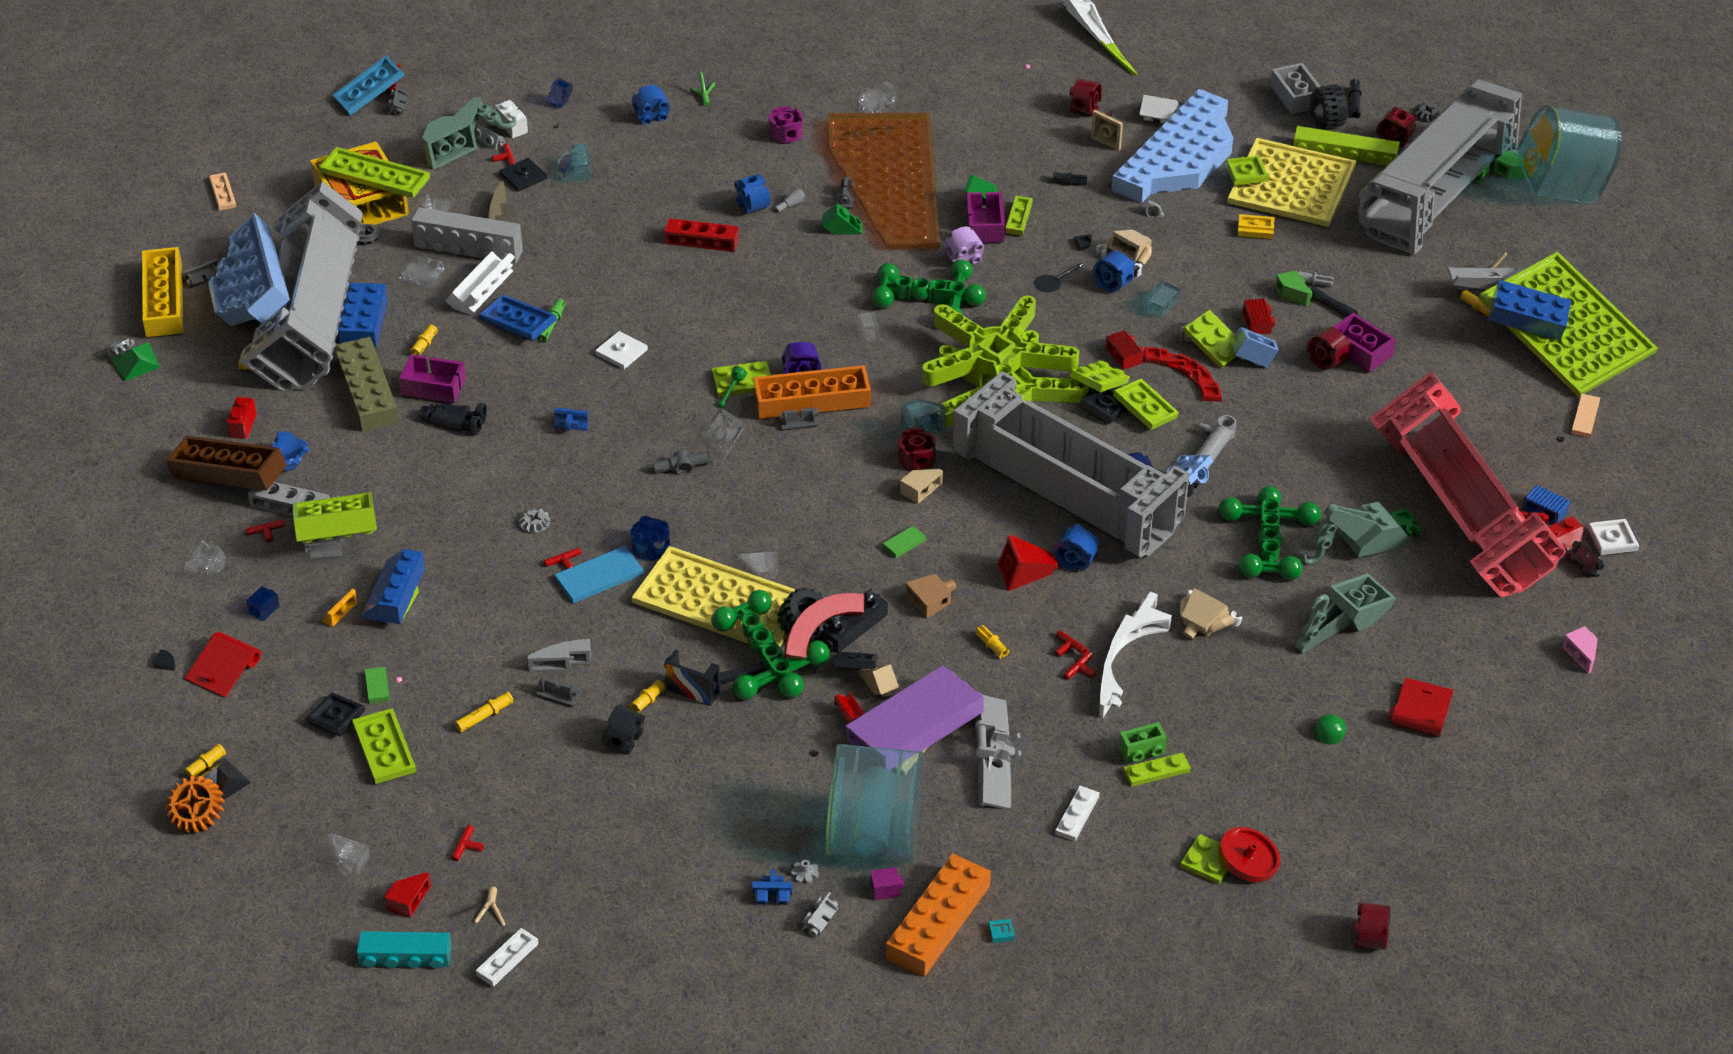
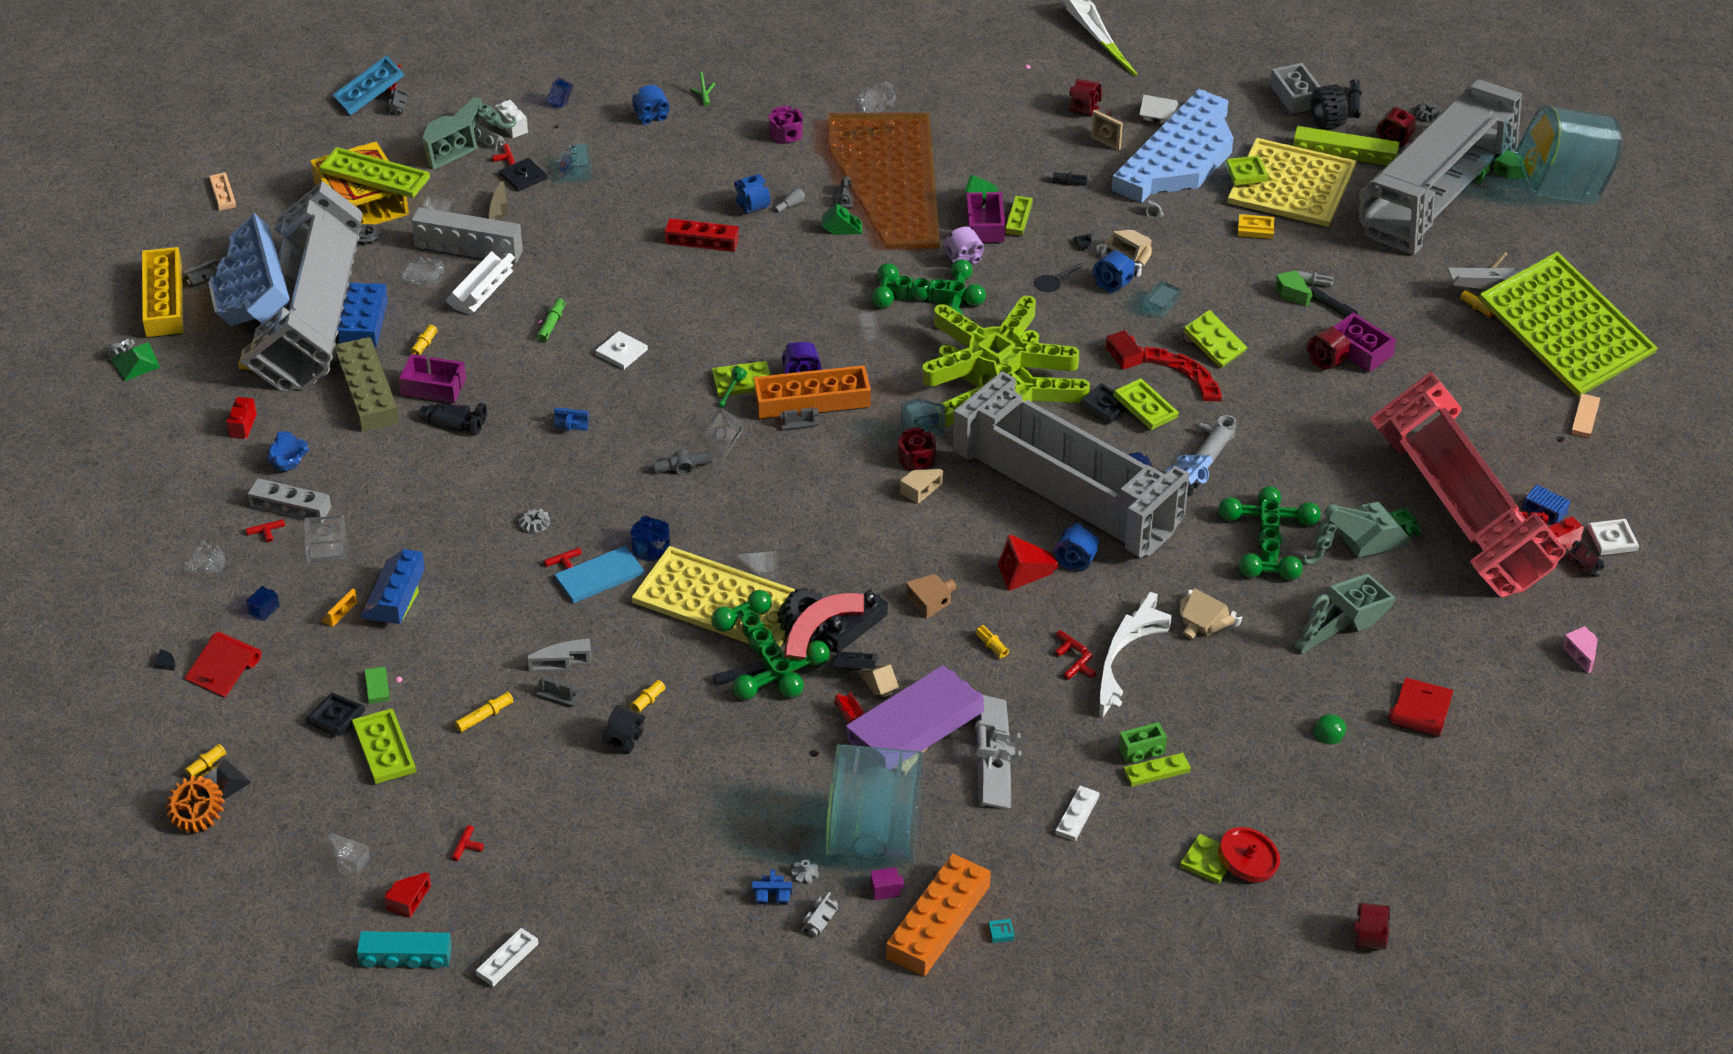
(226, 462): reddish brown brick -> none
(334, 517): lime slope -> none
(490, 903): tan plant -> none
(518, 317): blue tile -> none
(691, 683): black panel -> none
(904, 541): bright green tile -> none
(1100, 376): lime plate -> none
(1254, 347): medium blue brick -> none
(1258, 316): red brick -> none
(1529, 310): blue brick -> none

